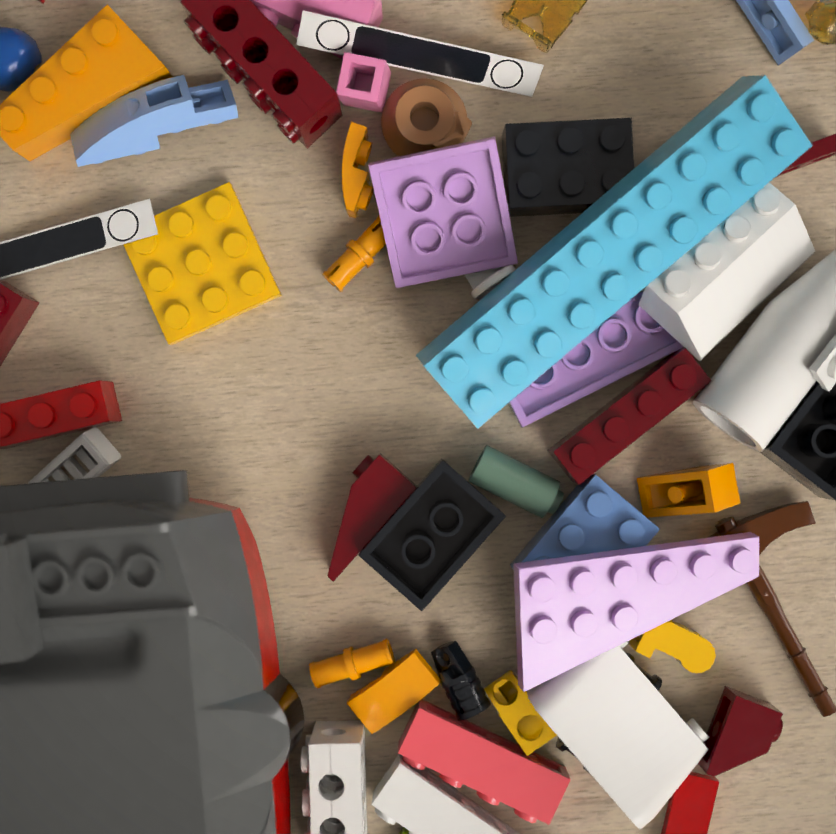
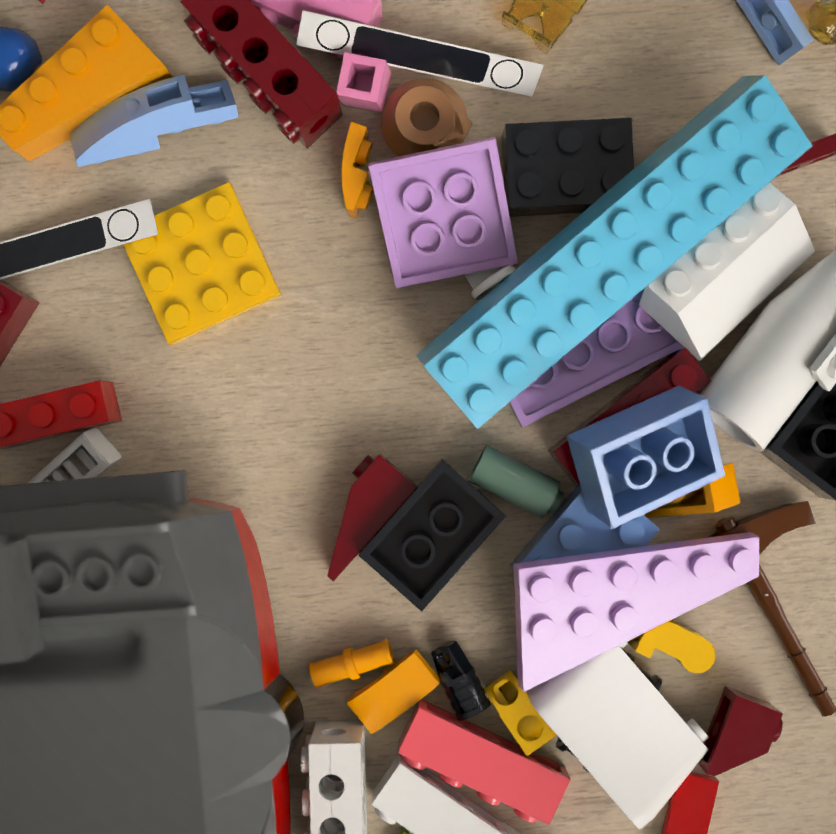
(358, 254): light orange pin -> none
(646, 455): none -> medium blue brick

